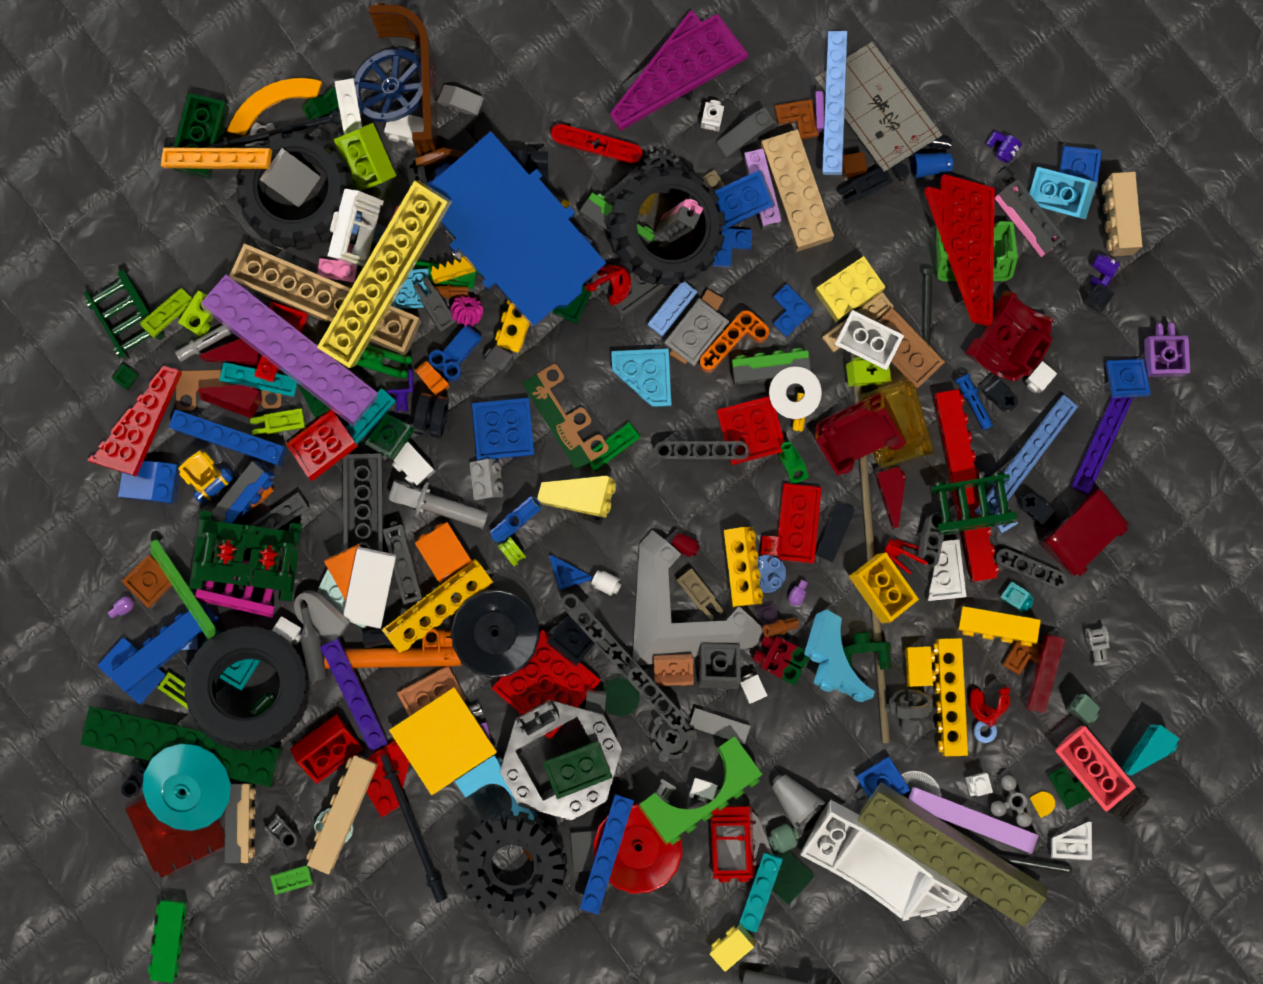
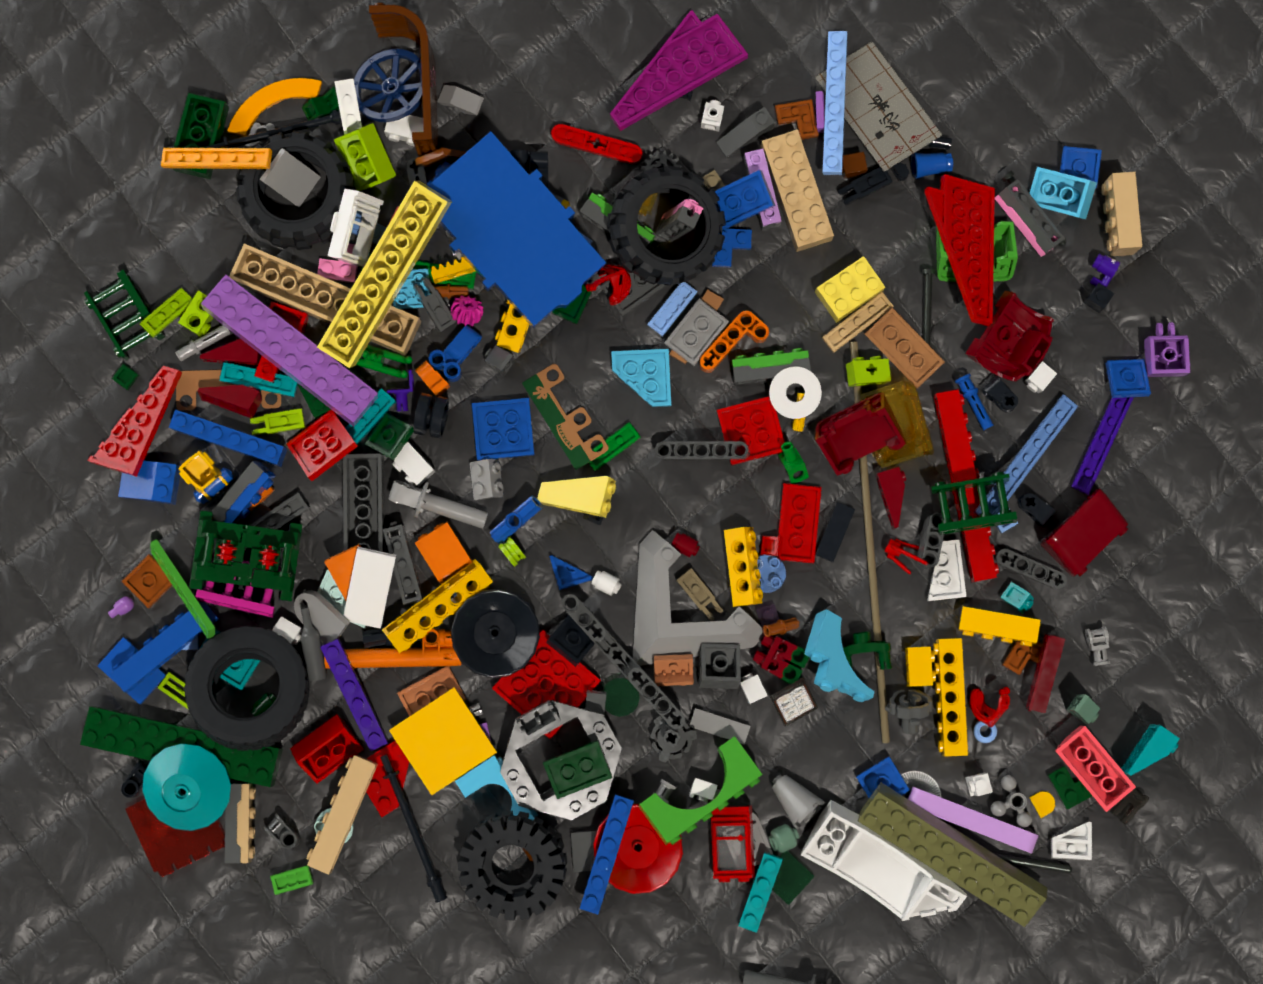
(168, 940): green brick -> none
(732, 947): light yellow brick -> none
(793, 702): none -> tile
(796, 310): blue plate -> none
(797, 594): medium lavender cylinder -> none
(869, 340): white slope -> none
(883, 588): yellow brick -> none
(1008, 147): dark purple piece -> none

